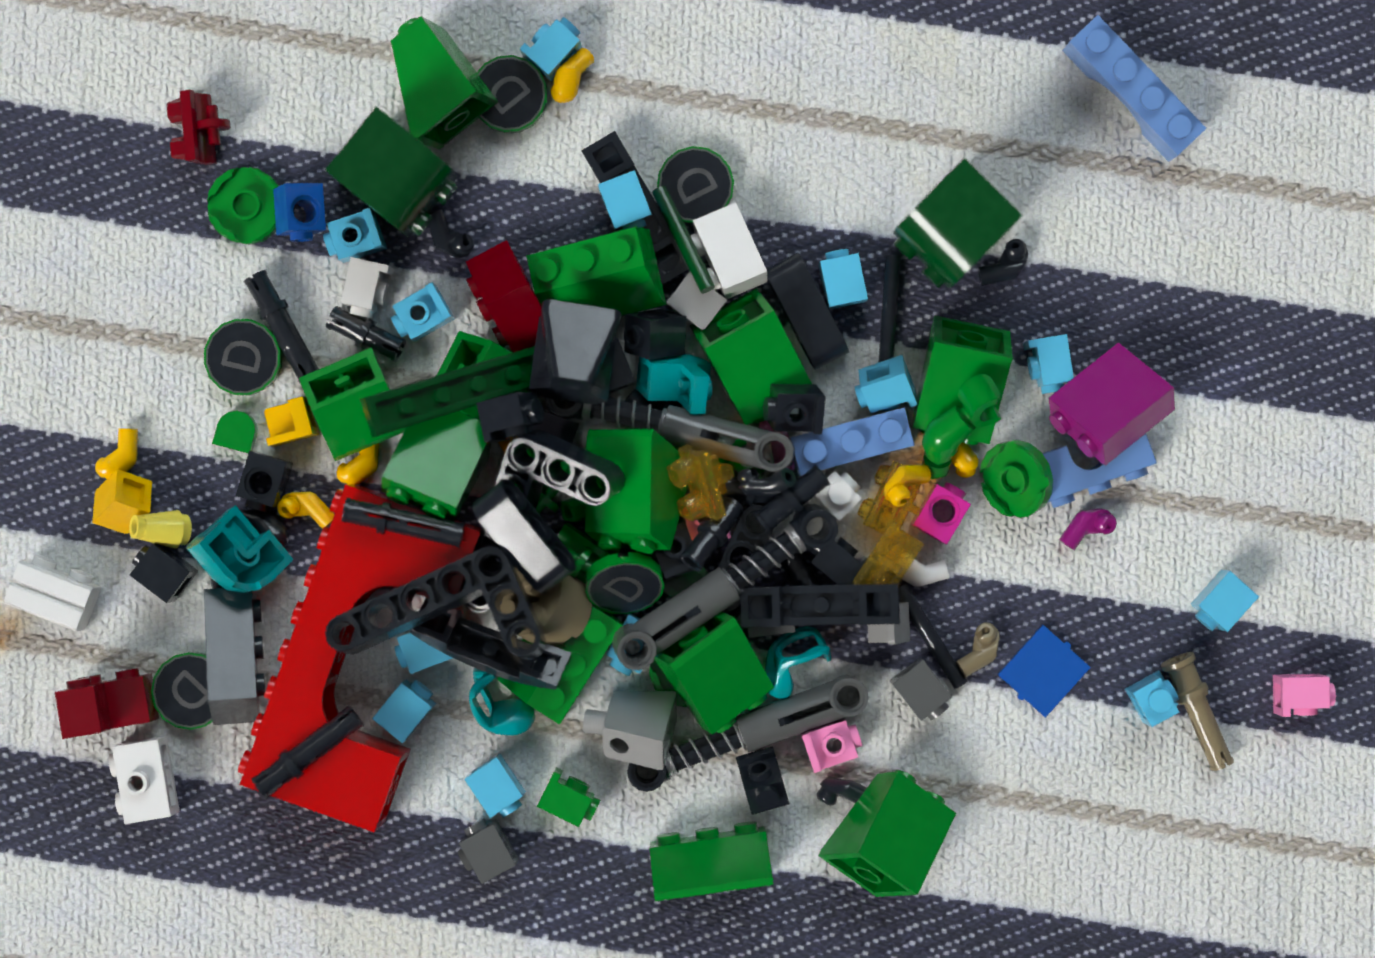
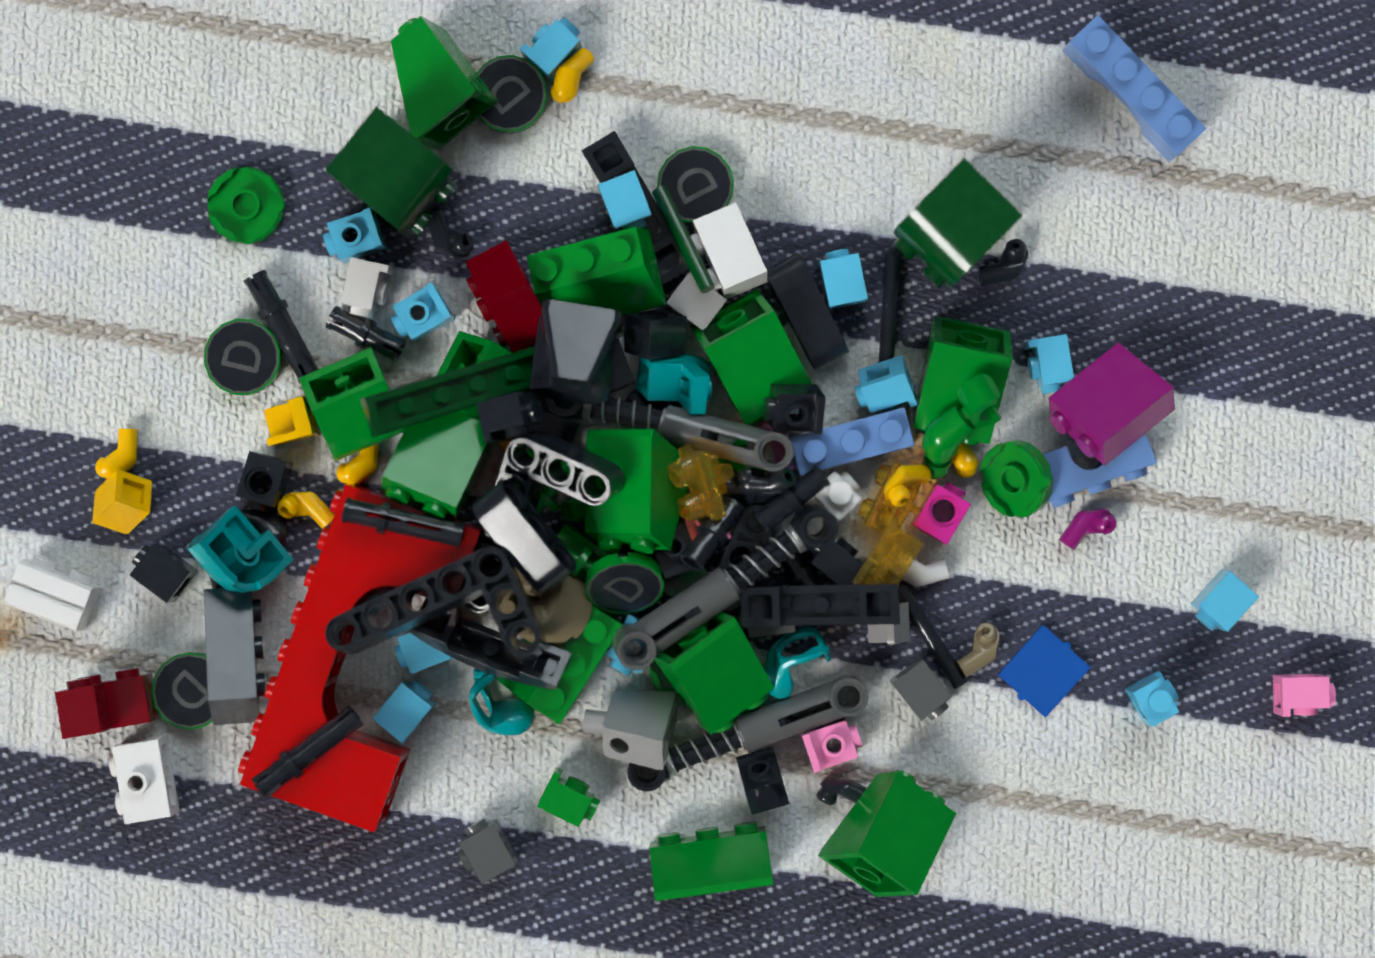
(162, 528): light yellow cone -> none
(200, 127): dark red hips -> none
(236, 431): green tile -> none
(311, 199): blue brick -> none
(496, 787): medium azure brick -> none
(1192, 695): dark tan pin -> none

